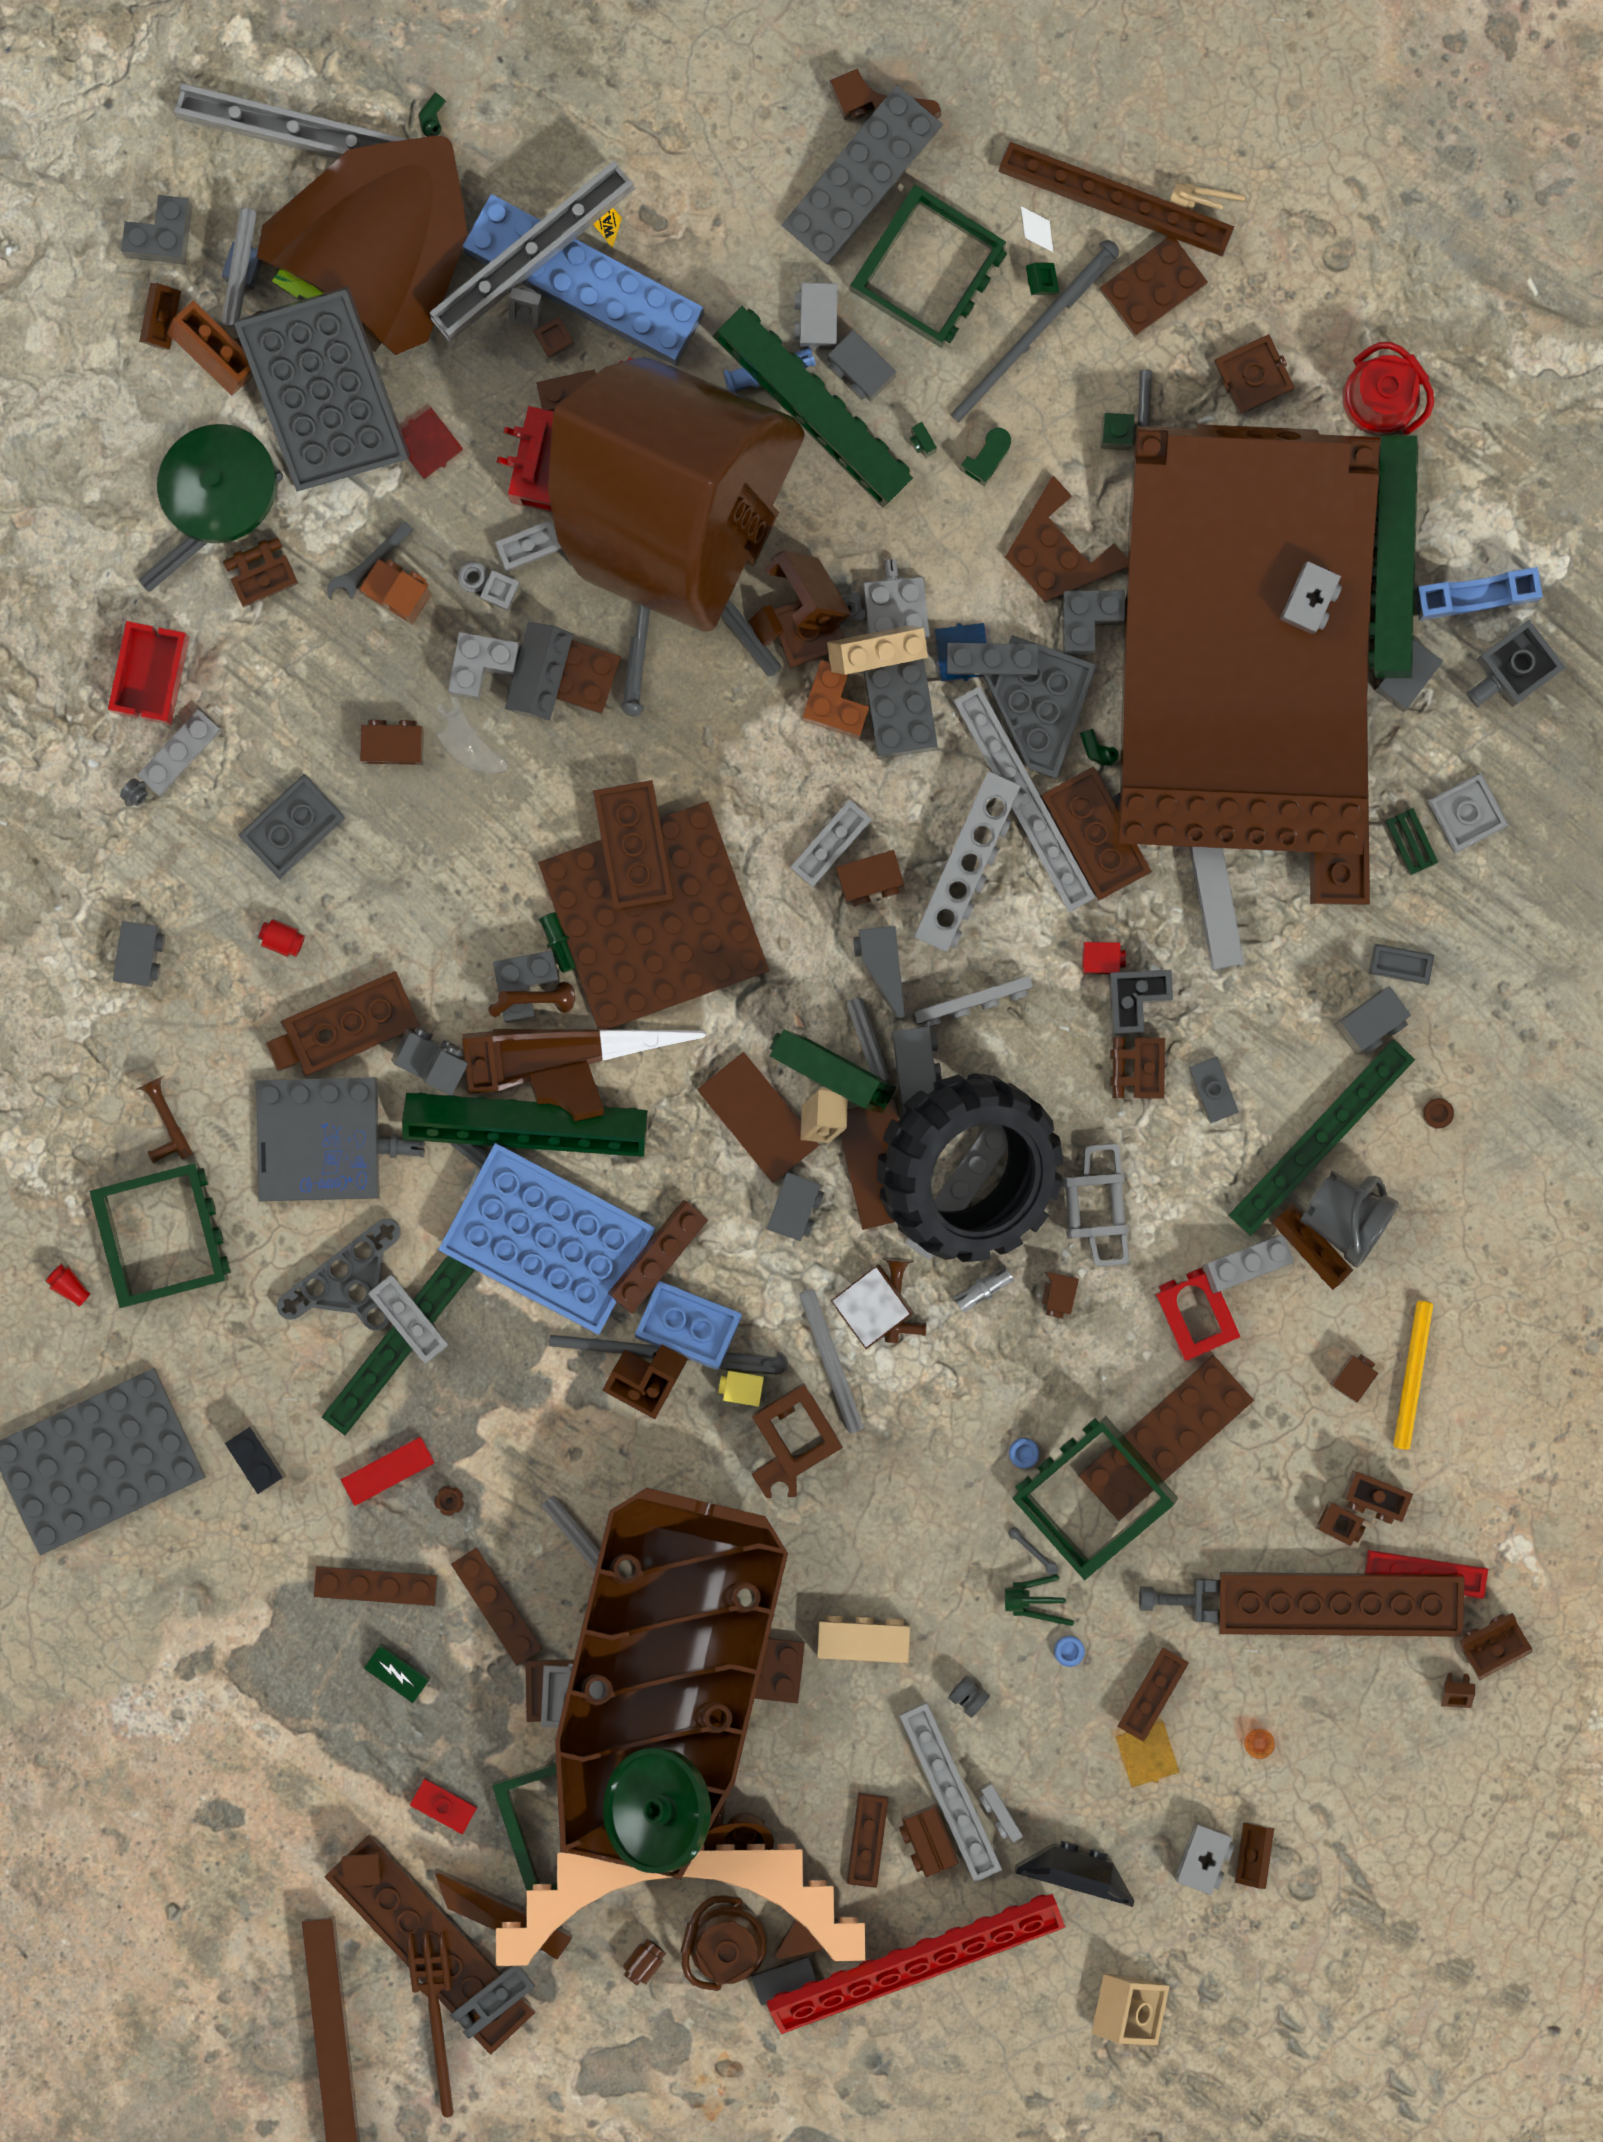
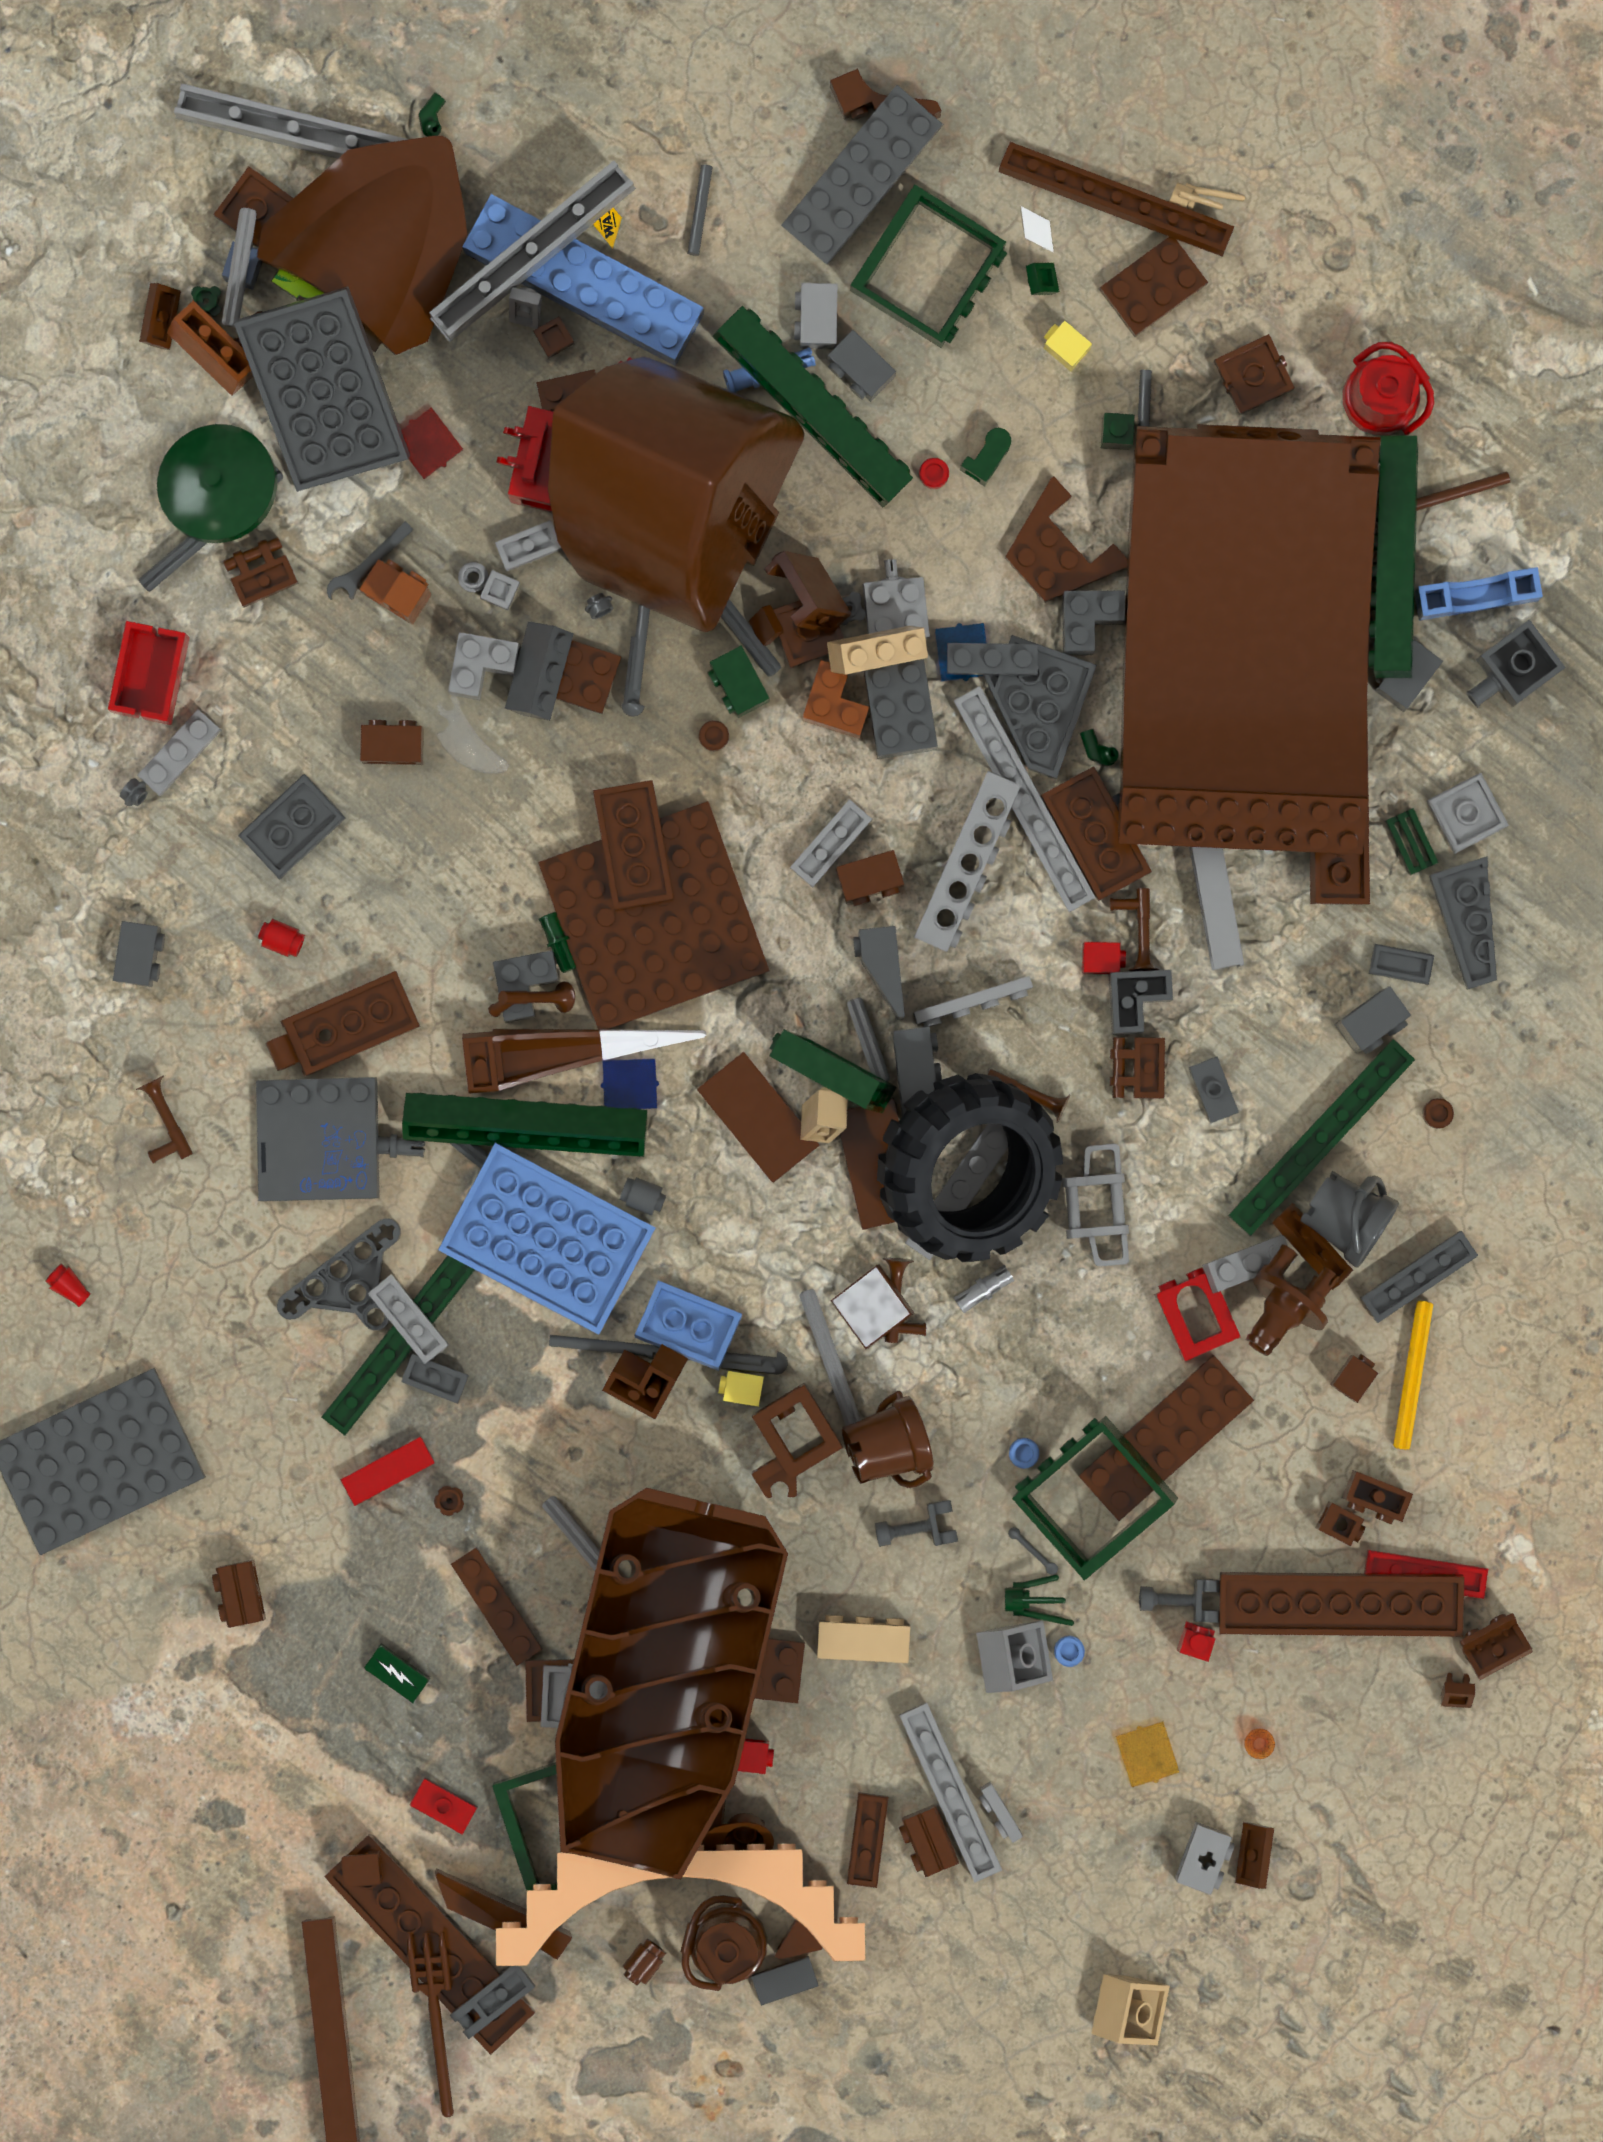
(109, 1237): dark green window -> none
(165, 239): dark grey brick -> none
(212, 294): none -> dark green plate
(239, 1594): none -> reddish brown brick
(255, 193): none -> reddish brown plate
(255, 1459): black brick -> none
(375, 1585): reddish brown plate -> none
(434, 1062): dark grey brick -> none
(435, 1378): none -> dark grey plate
(569, 1088): reddish brown tile -> none
(599, 606): none -> dark grey plate
(630, 1083): none -> clear blue piece
(643, 1195): none -> dark grey brick
(656, 1810): dark green dish -> none
(657, 1256): reddish brown plate -> none
(700, 210): none -> dark grey bar
(713, 736): none -> reddish brown tile
(739, 682): none -> dark green brick
(756, 1756): none -> red brick
(794, 1207): dark grey brick -> none
(886, 1533): none -> dark grey bar
(890, 1443): none -> reddish brown piece
(915, 1964): red plate -> none
(922, 440): dark green plate -> none
(934, 473): none -> red tile
(970, 1703): dark grey wheel -> none
(1014, 1657): none -> light grey slope
(1055, 1105): none -> reddish brown piece
(1059, 1294): reddish brown window -> none
(1066, 299): dark grey bar -> none
(1066, 345): none -> light yellow brick
(1077, 1871): black wedge -> none
(1142, 905): none -> reddish brown piece
(1153, 1694): reddish brown plate -> none
(1196, 1641): none -> red brick
(1287, 1304): none -> reddish brown piece
(1297, 609): light grey brick -> none
(1419, 1276): none -> dark grey plate
(1463, 490): none -> reddish brown bar
(1467, 914): none -> dark grey wing

